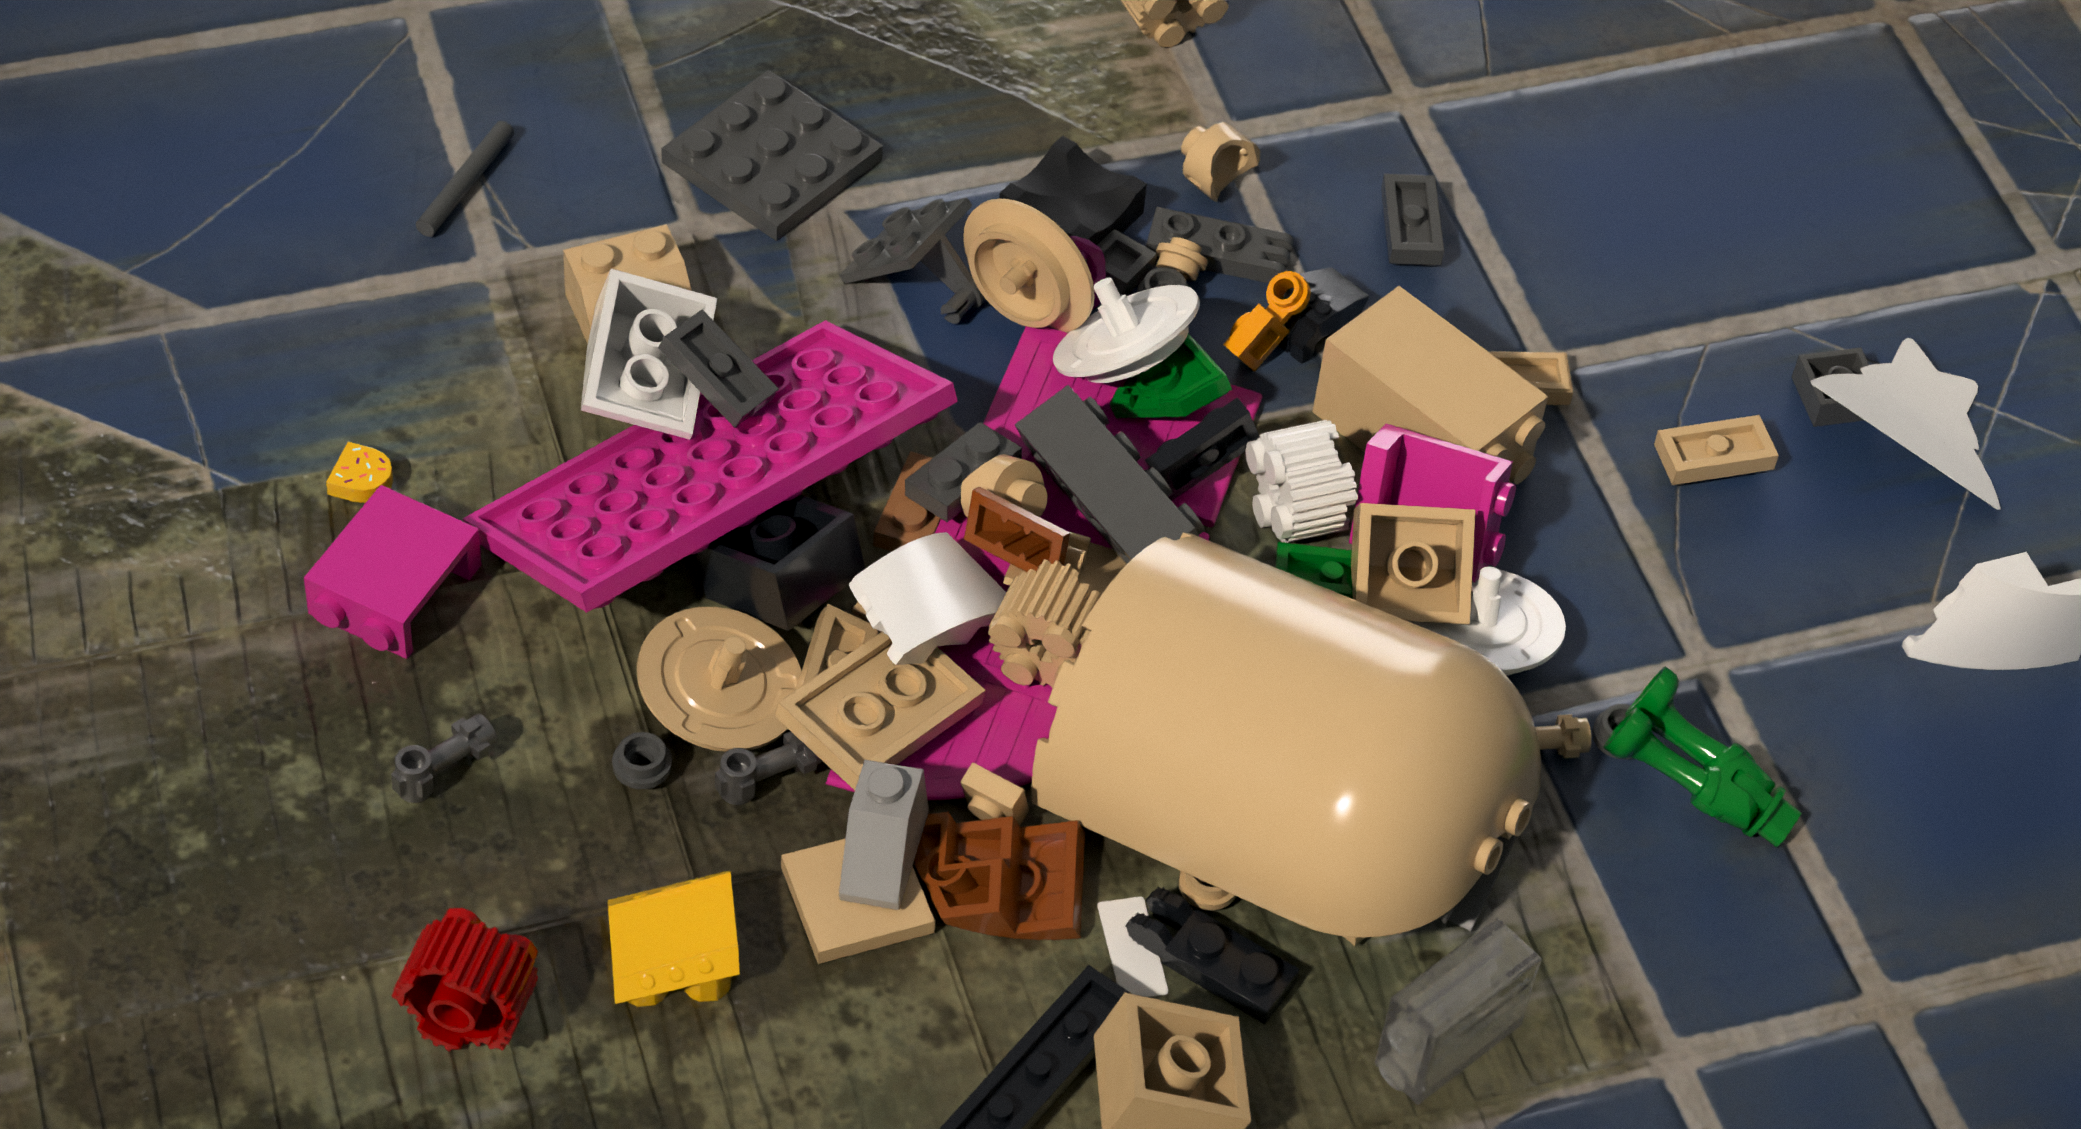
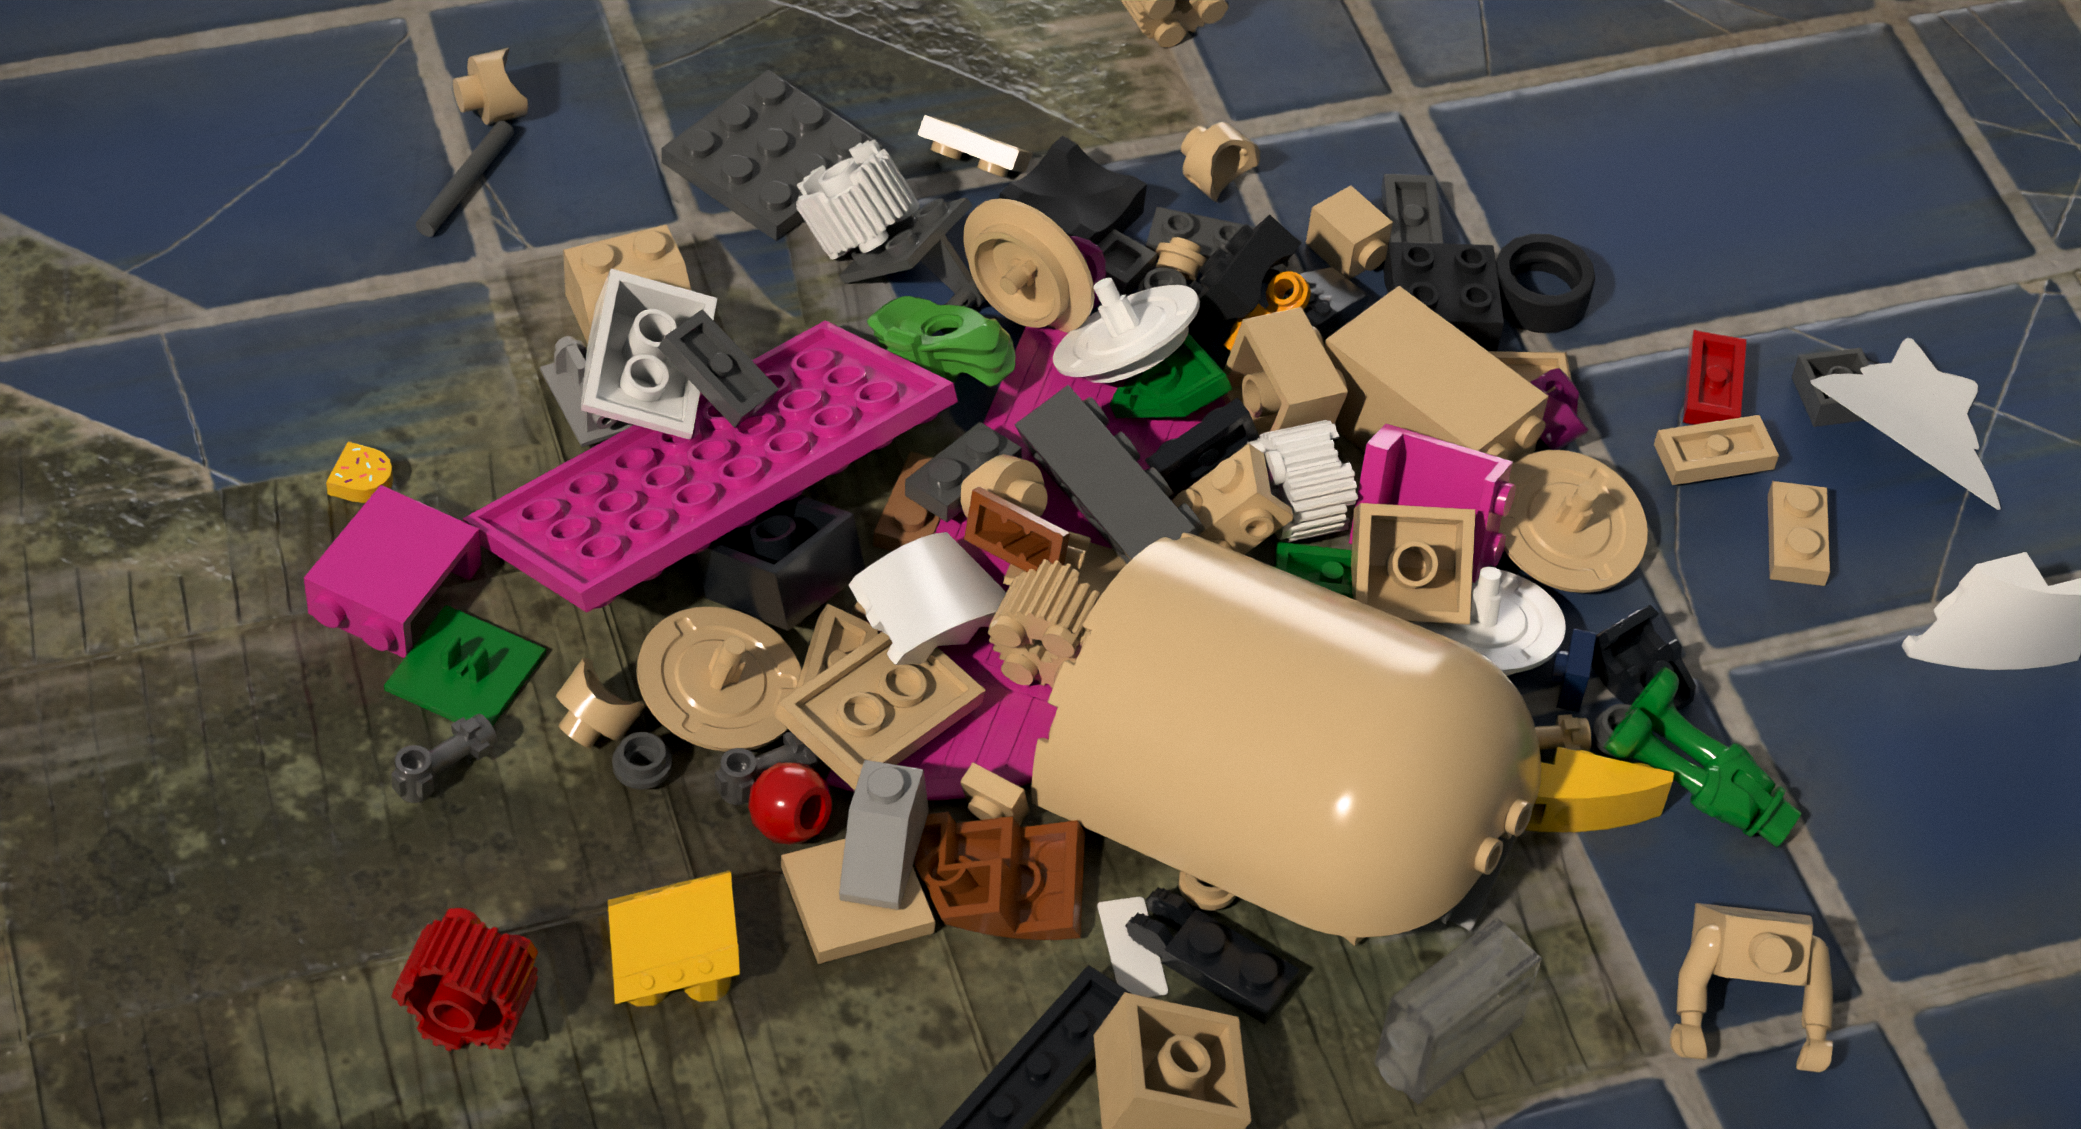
(464, 667): none -> green piece
(489, 89): none -> tan piece
(566, 382): none -> light grey hinge
(594, 708): none -> tan piece
(789, 803): none -> red piece
(855, 200): none -> white brick
(953, 139): none -> plate
(969, 344): none -> bright green piece
(1235, 278): none -> black brick
(1237, 502): none -> tan bracket
(1283, 372): none -> tan brick
(1349, 233): none -> tan brick
(1453, 282): none -> black brick
(1552, 256): none -> black tyre
(1560, 414): none -> magenta piece
(1572, 669): none -> dark blue plate
(1573, 522): none -> tan piece
(1596, 793): none -> yellow slope
(1634, 653): none -> black hand
(1714, 378): none -> red plate
(1755, 948): none -> tan torso
(1798, 533): none -> tan plate

